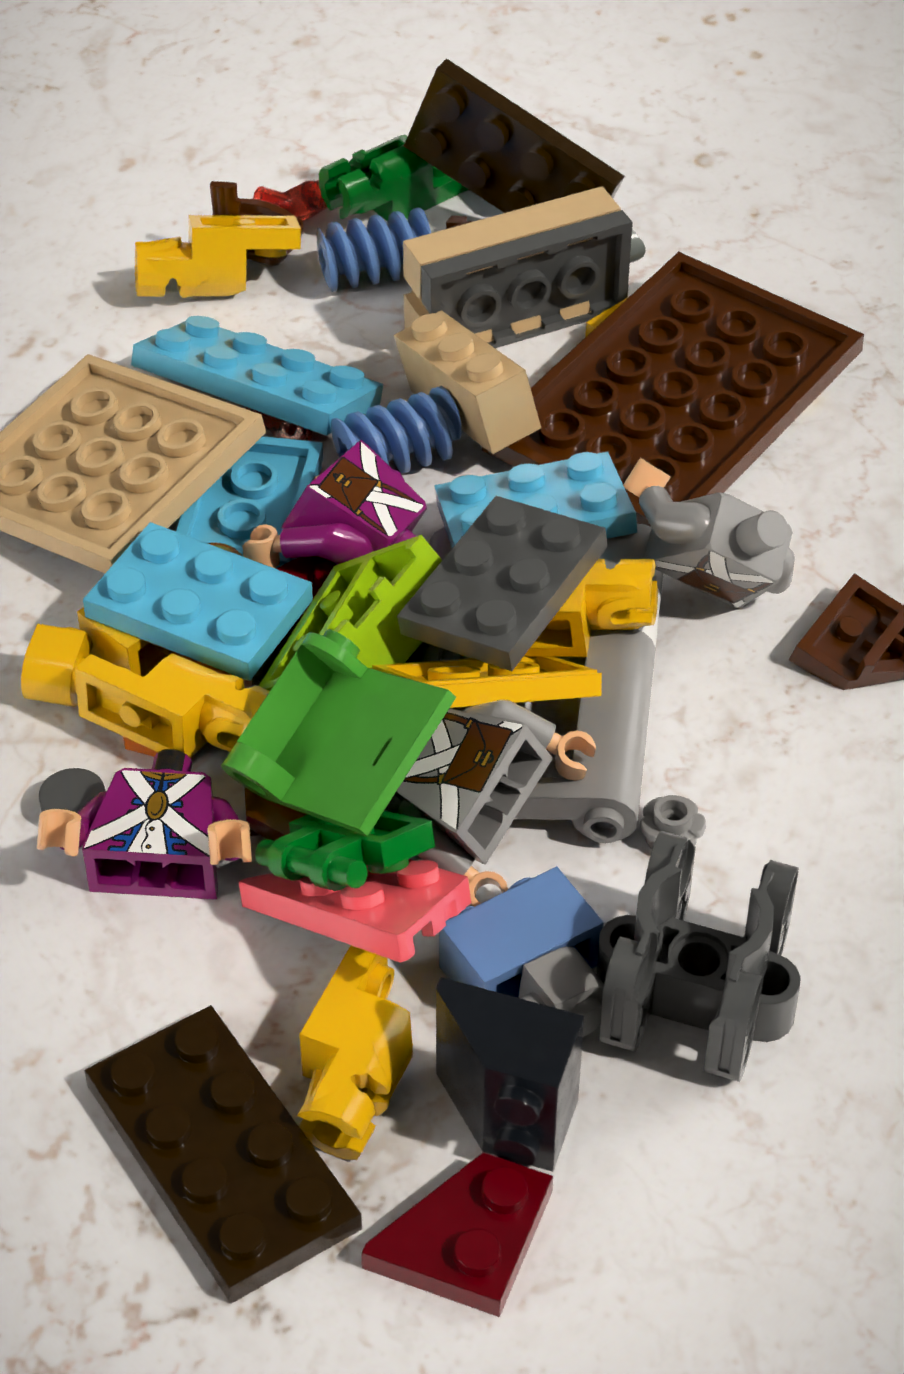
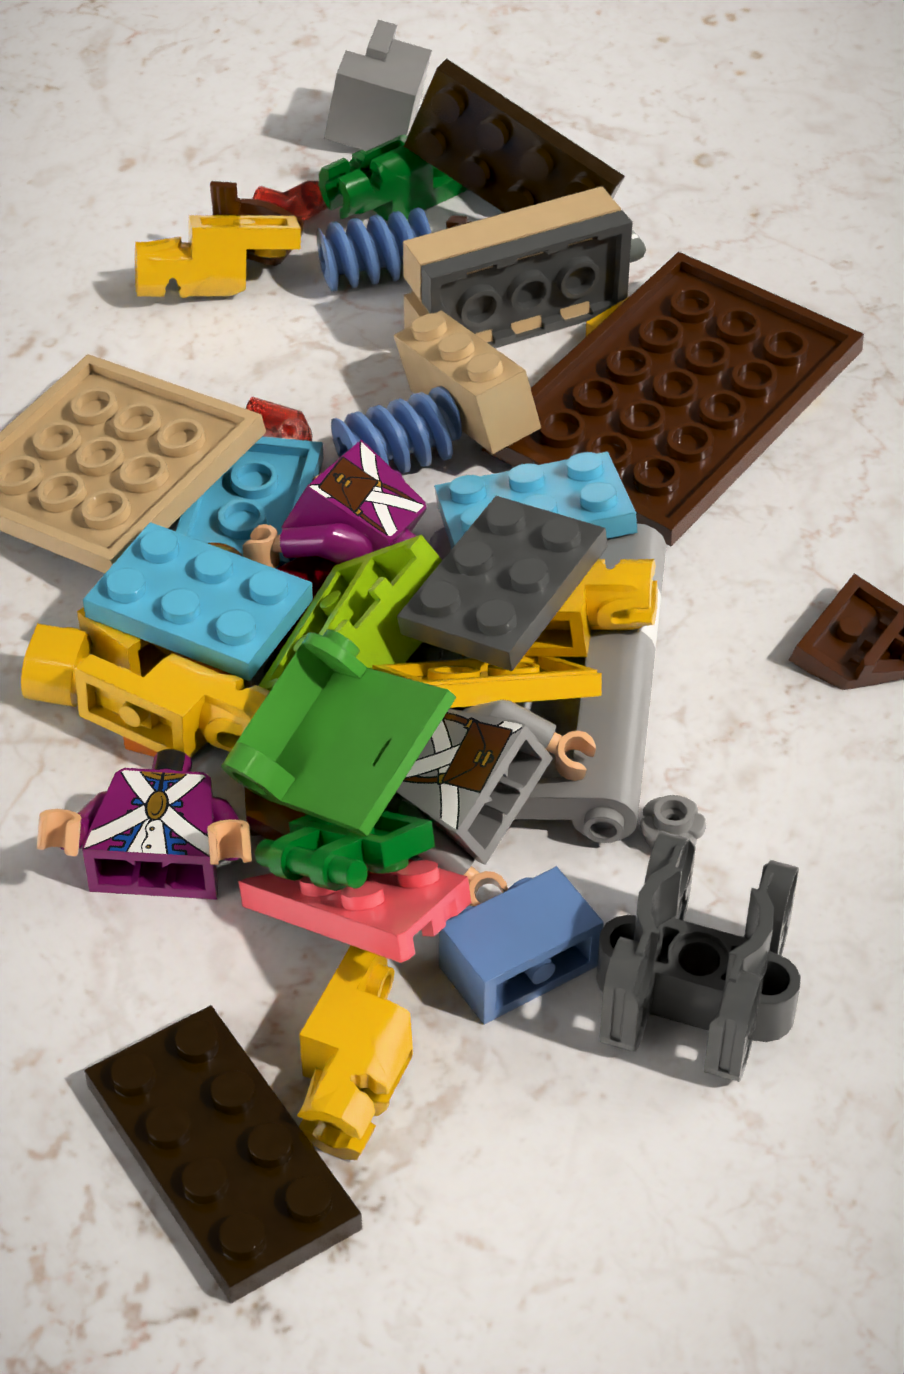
(69, 789): dark grey tile -> none
(256, 374): medium azure plate -> none
(377, 92): none -> light grey plate
(466, 1234): dark red wing -> none
(509, 1070): black slope -> none
(566, 983): light grey plate -> none
(714, 540): light grey torso -> none

